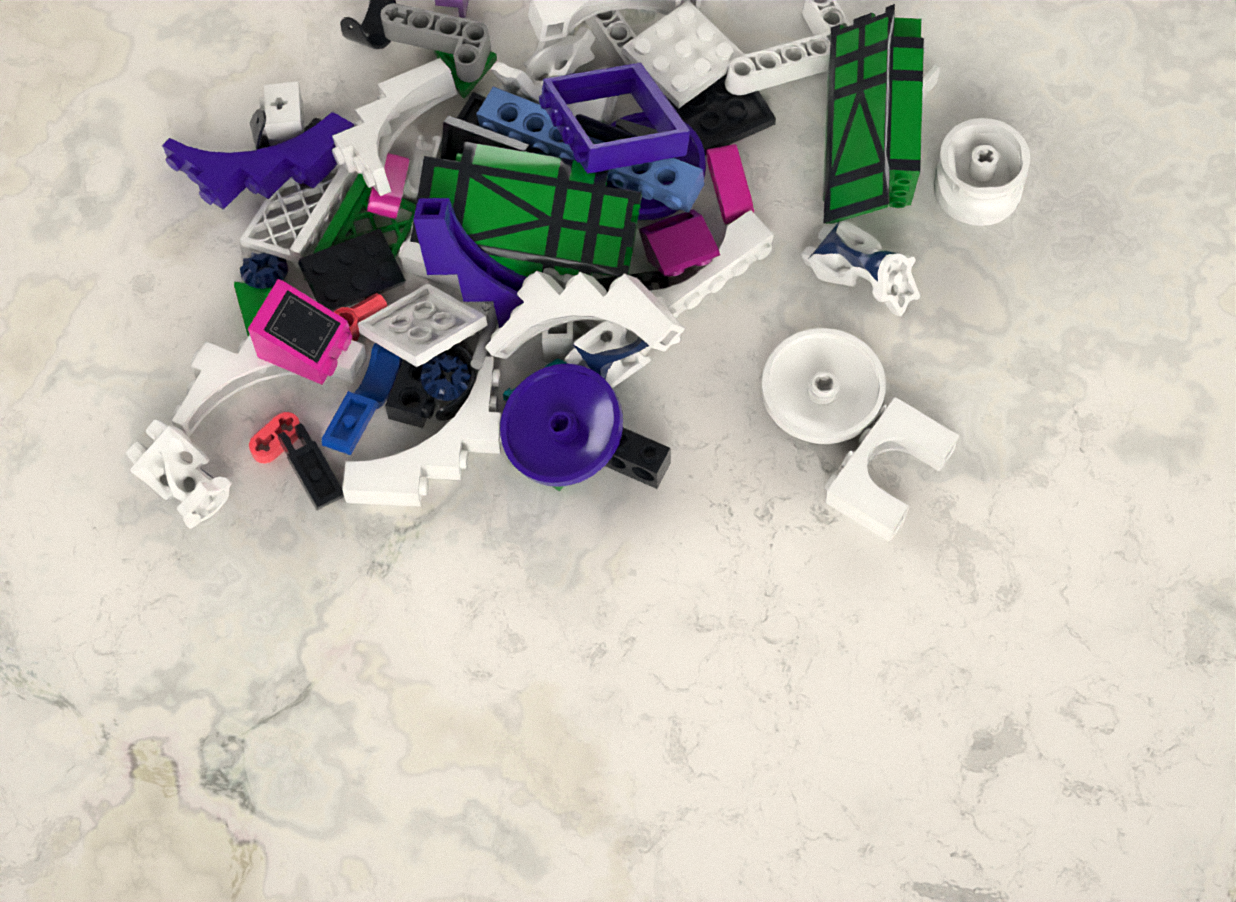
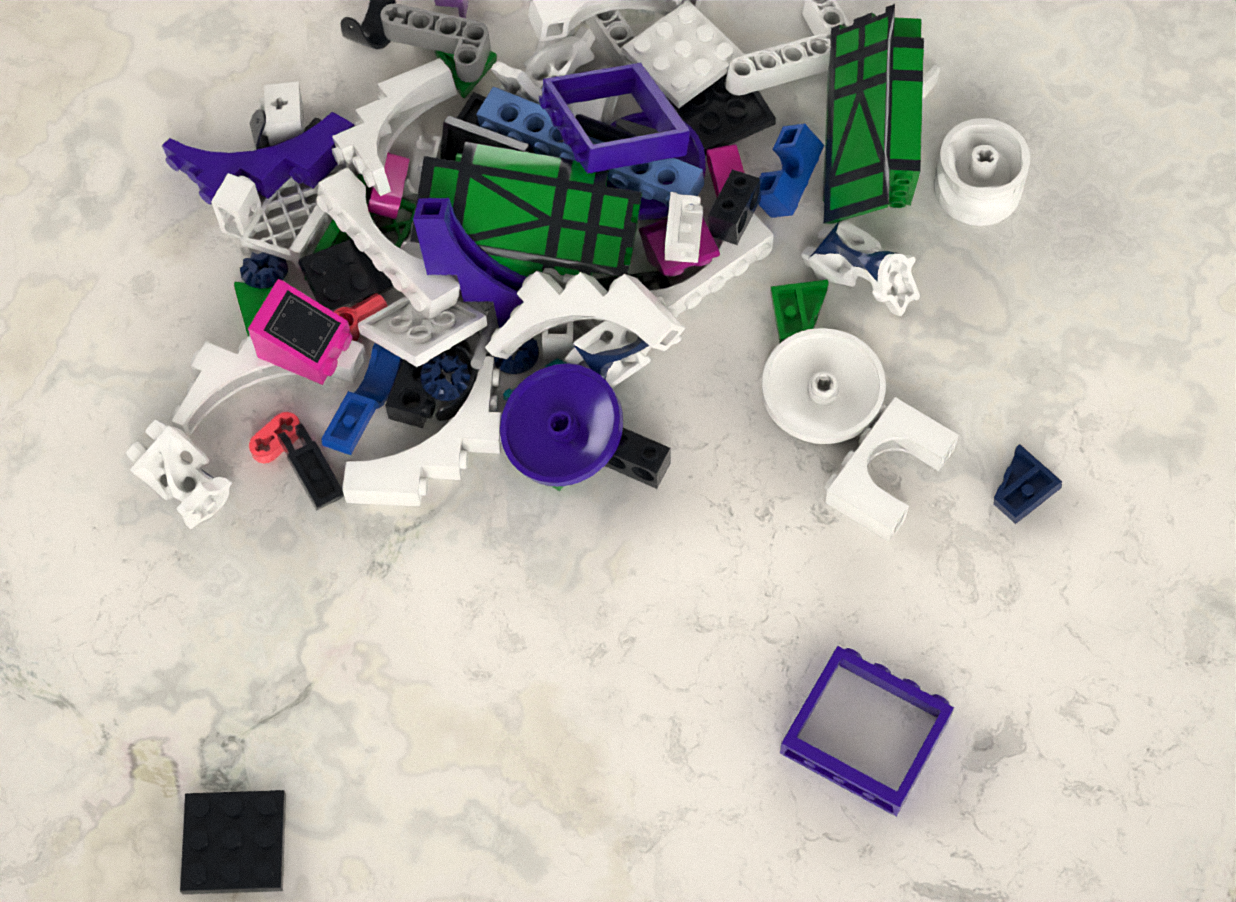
(233, 842): none -> black plate
(236, 204): none -> white brick
(345, 201): none -> white arch
(523, 360): none -> dark blue gear
(683, 228): none -> white hinge
(734, 207): none -> black brick
(797, 306): none -> green wing
(799, 154): none -> blue arch
(845, 775): none -> dark purple window
(1025, 486): none -> dark blue wing

